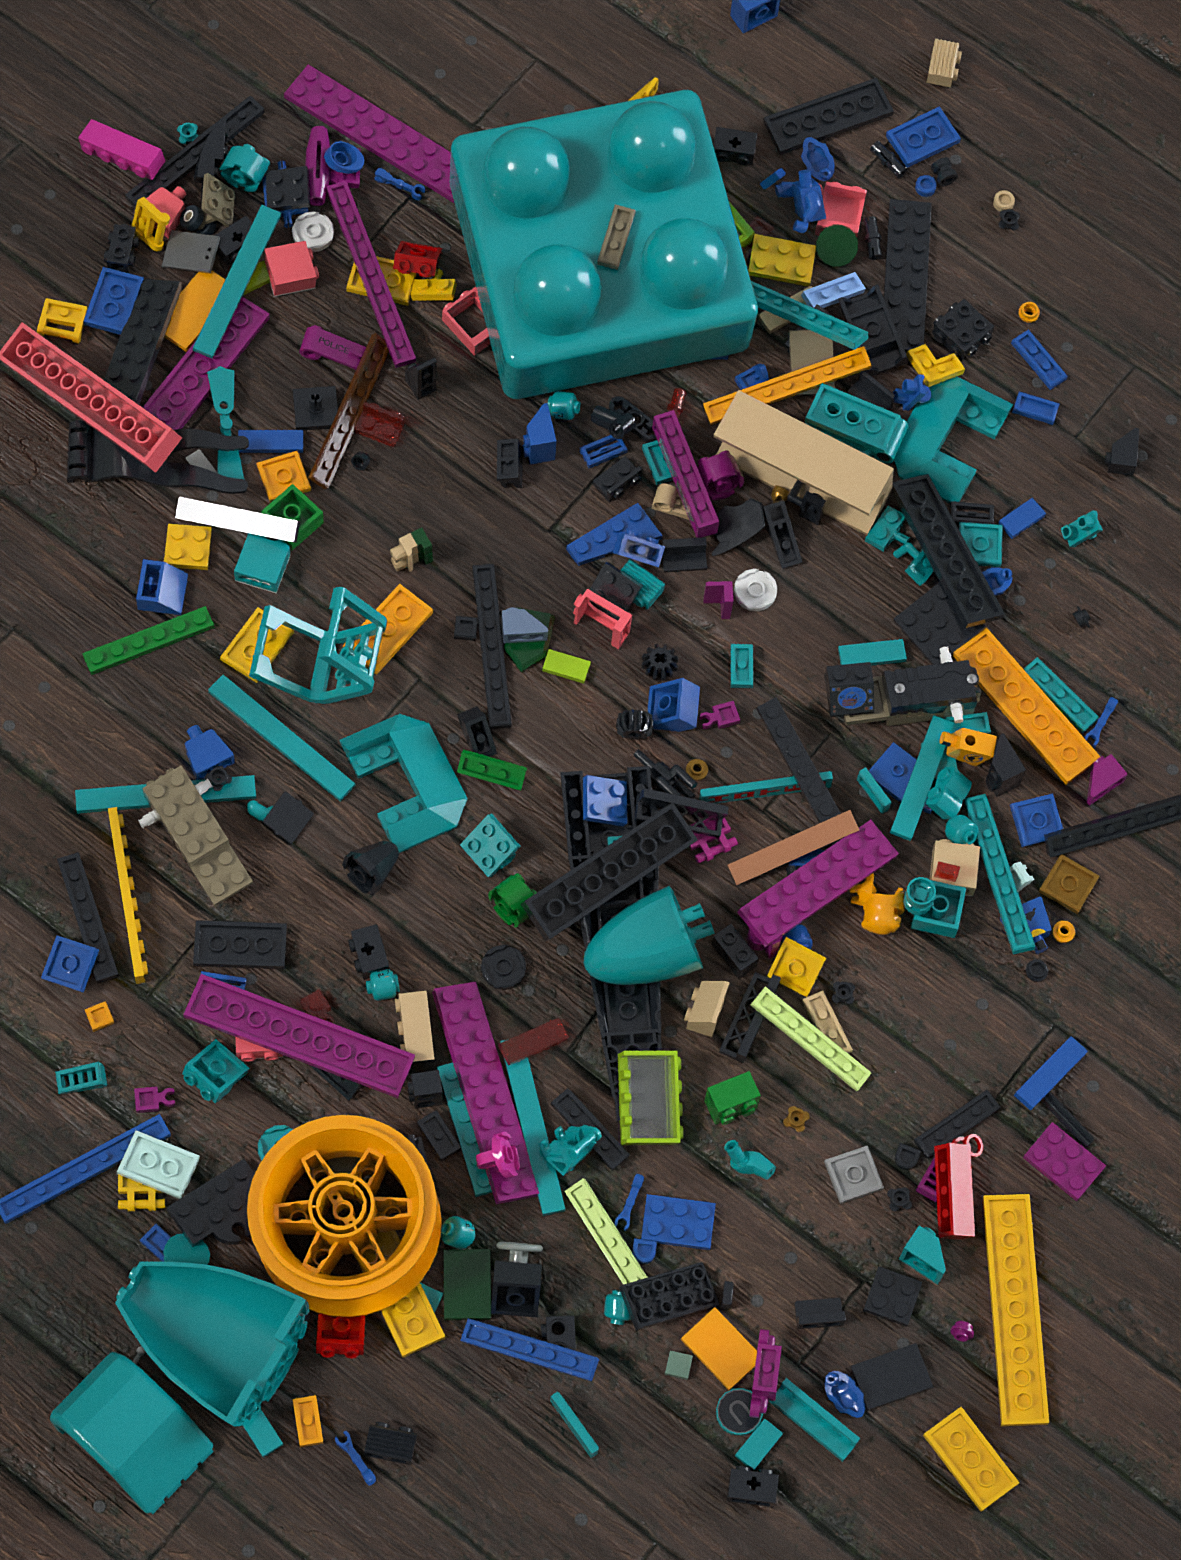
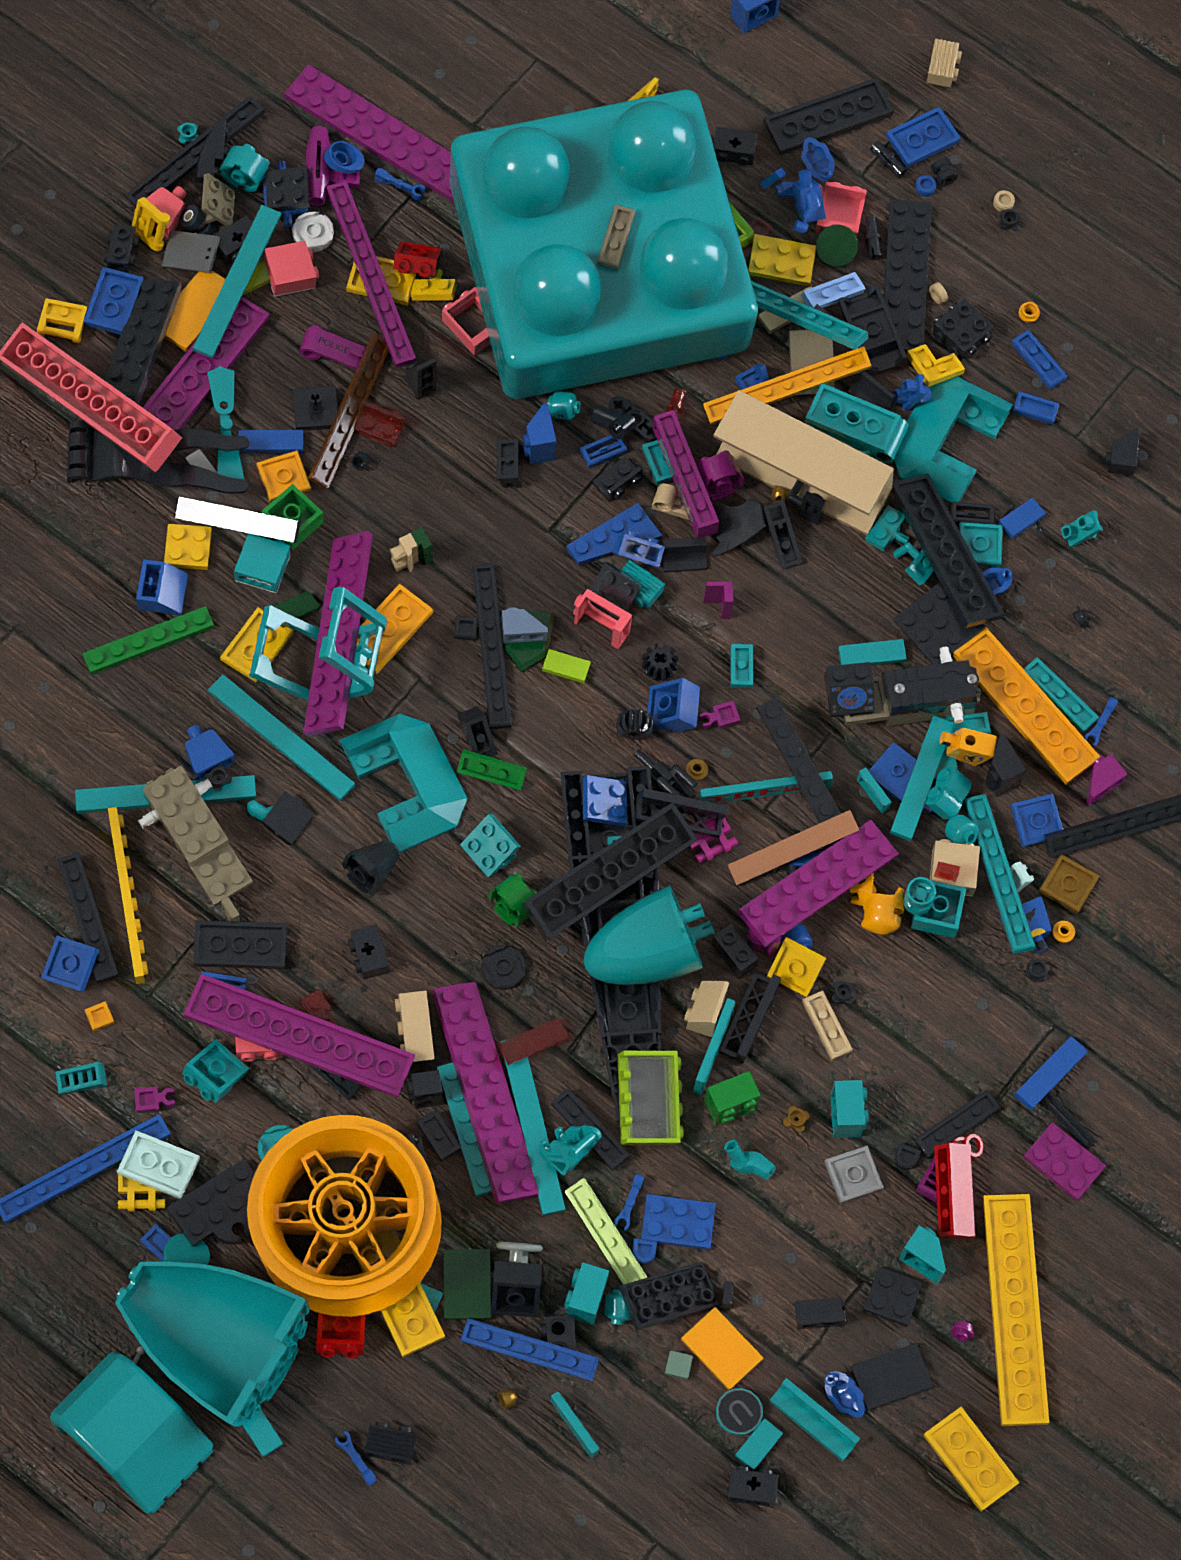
(121, 149): dark pink brick -> none
(230, 910): none -> dark tan tile
(299, 606): none -> dark green tile
(308, 1421): light orange plate -> none
(329, 685): none -> magenta plate
(383, 985): teal head -> none
(457, 1232): teal head -> none
(501, 1155): dark pink tile -> none
(507, 1398): none -> pearl gold hinge
(588, 1291): none -> teal brick
(714, 1047): none -> teal tile
(755, 590): white tile -> none
(765, 1373): magenta piece -> none
(810, 1038): yellowish green tile -> none
(847, 1109): none -> teal brick
(903, 1193): black plate -> none
(938, 293): none -> tan tile

